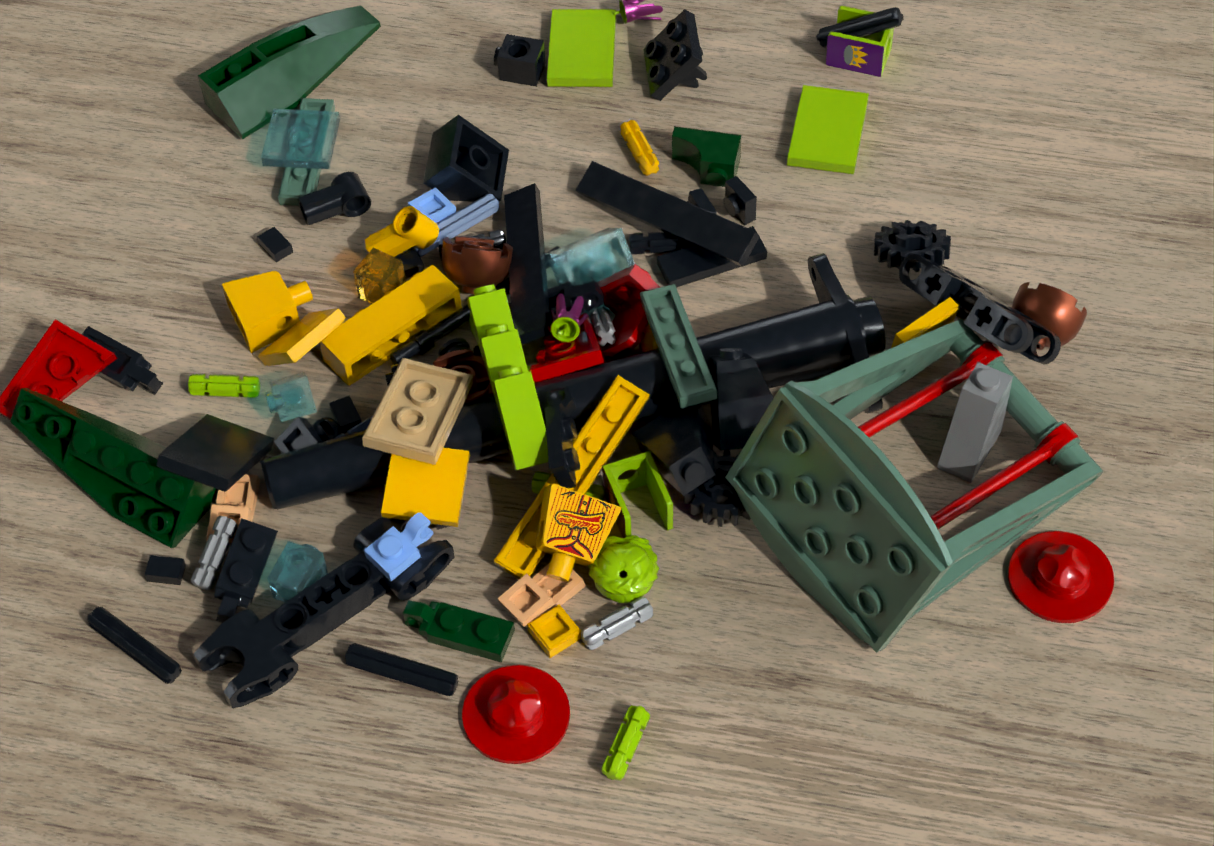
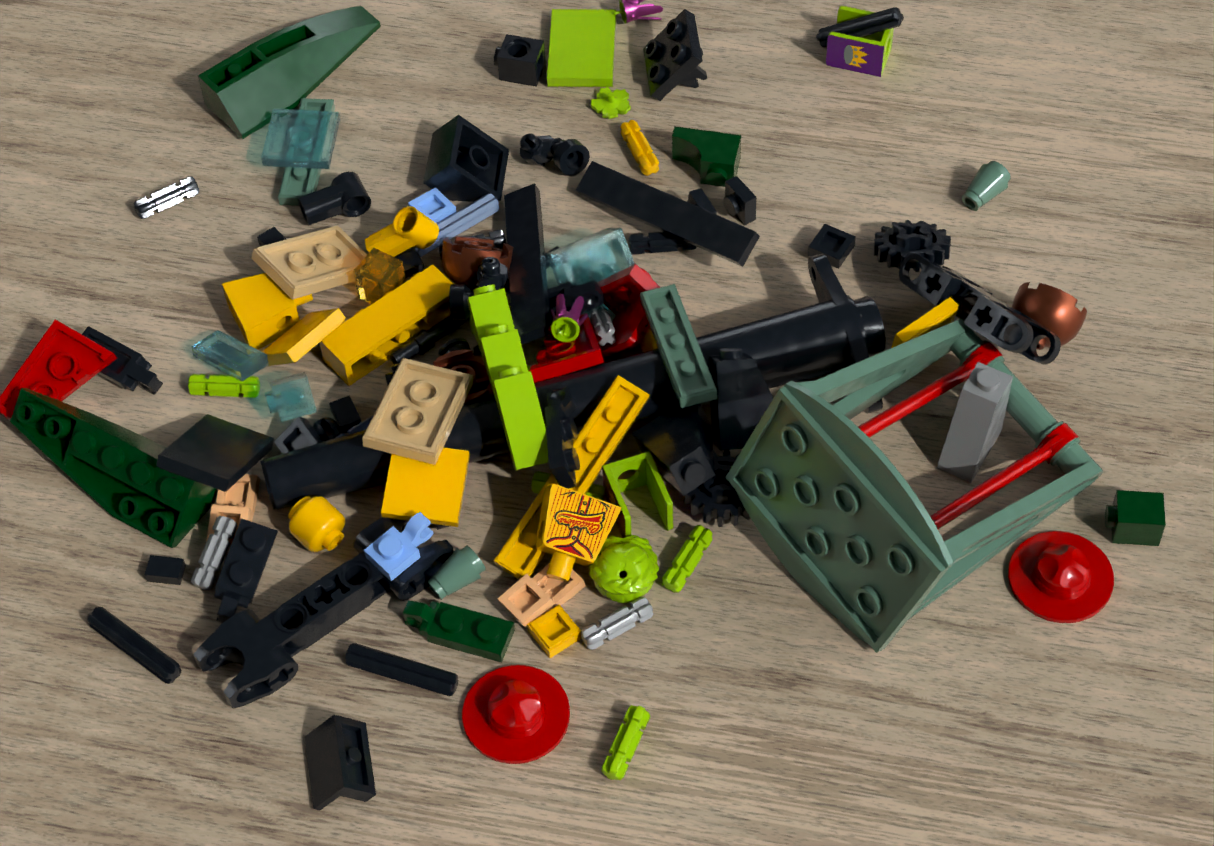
(166, 197): none -> axle
(230, 355): none -> clear light blue tile
(296, 570): clear light blue brick -> none
(310, 261): none -> tan tile
(316, 524): none -> yellow head
(339, 761): none -> black panel
(456, 572): none -> sand green cone
(488, 273): none -> black arm
(568, 154): none -> black arm
(611, 103): none -> lime plant
(687, 559): none -> lime axle
(697, 264): black tile -> none
(828, 129): lime tile -> none
(833, 243): none -> black plate
(986, 185): none -> sand green cone
(1136, 517): none -> dark green brick

